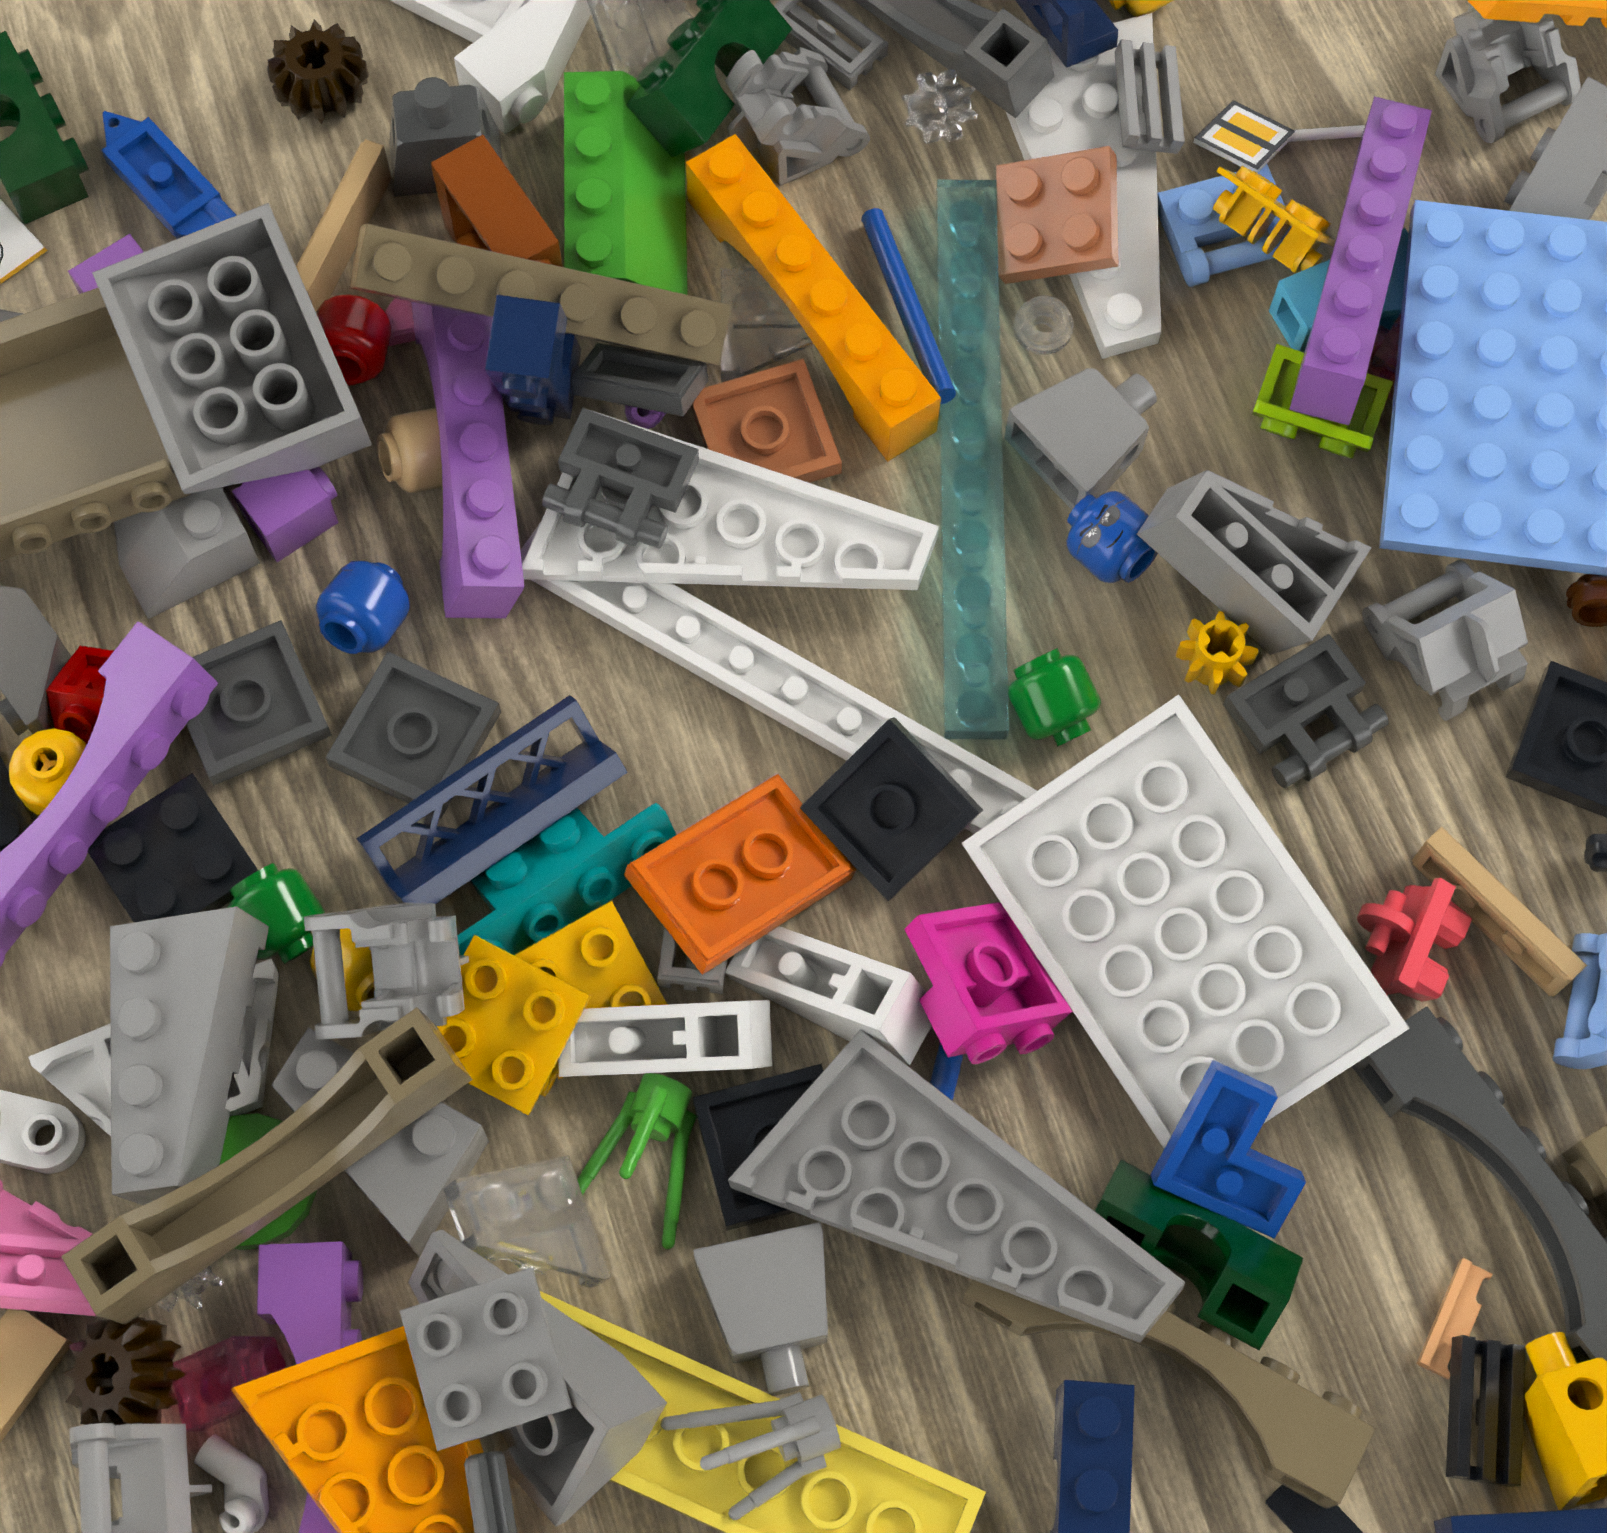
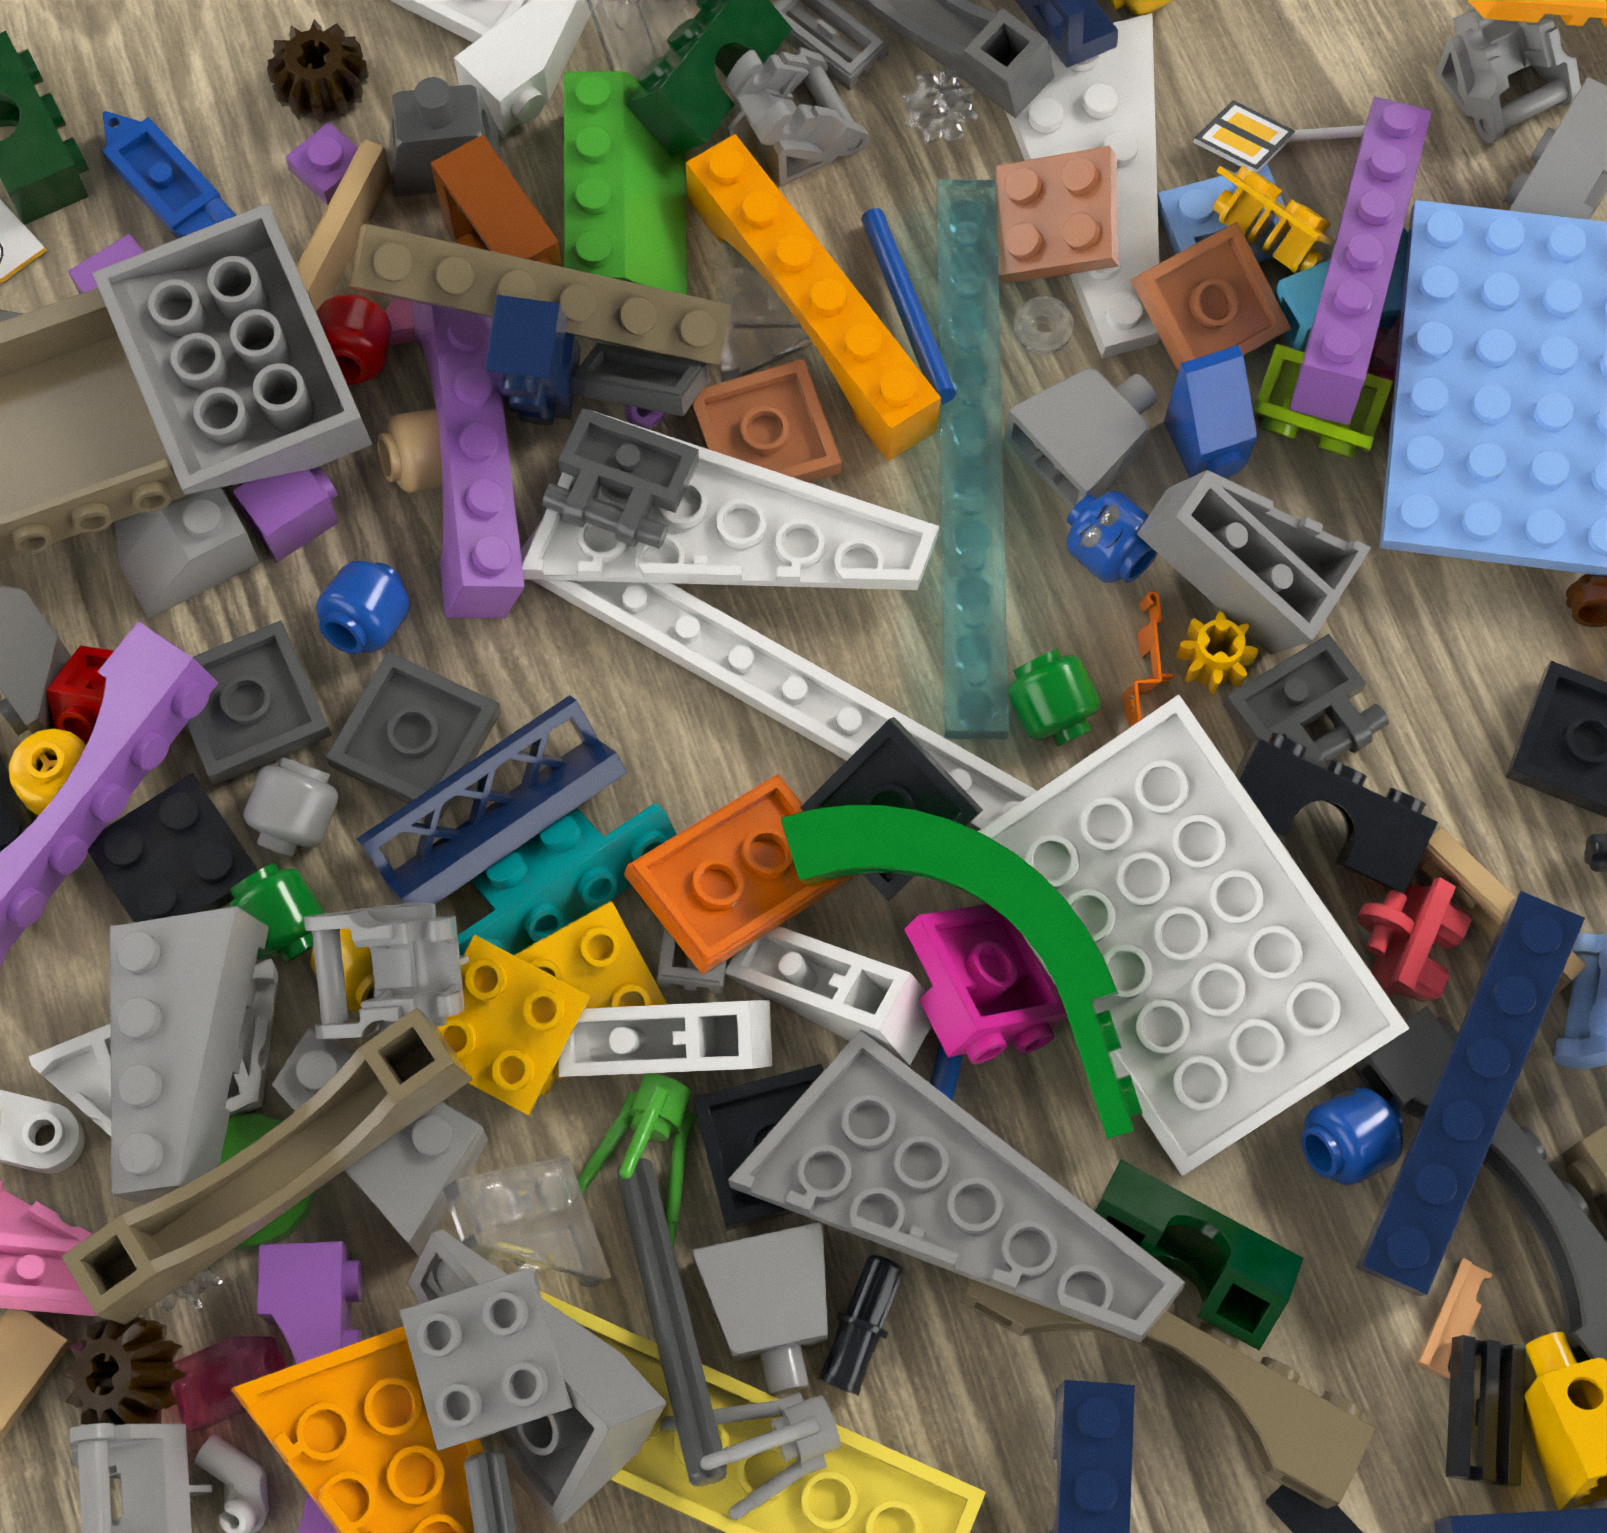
(290, 806): none -> light grey head
(322, 161): none -> medium lavender plate
(671, 1323): none -> dark grey axle
(862, 1324): none -> black axle
(915, 843): none -> green arch
(1147, 643): none -> orange piece
(1171, 107): light grey tile -> none
(1211, 298): none -> nougat plate
(1212, 414): none -> slope
(1212, 1155): blue plate -> none
(1352, 1136): none -> blue head
(1382, 832): none -> black arch
(1461, 645): light grey piece -> none
(1471, 1094): none -> dark blue arch

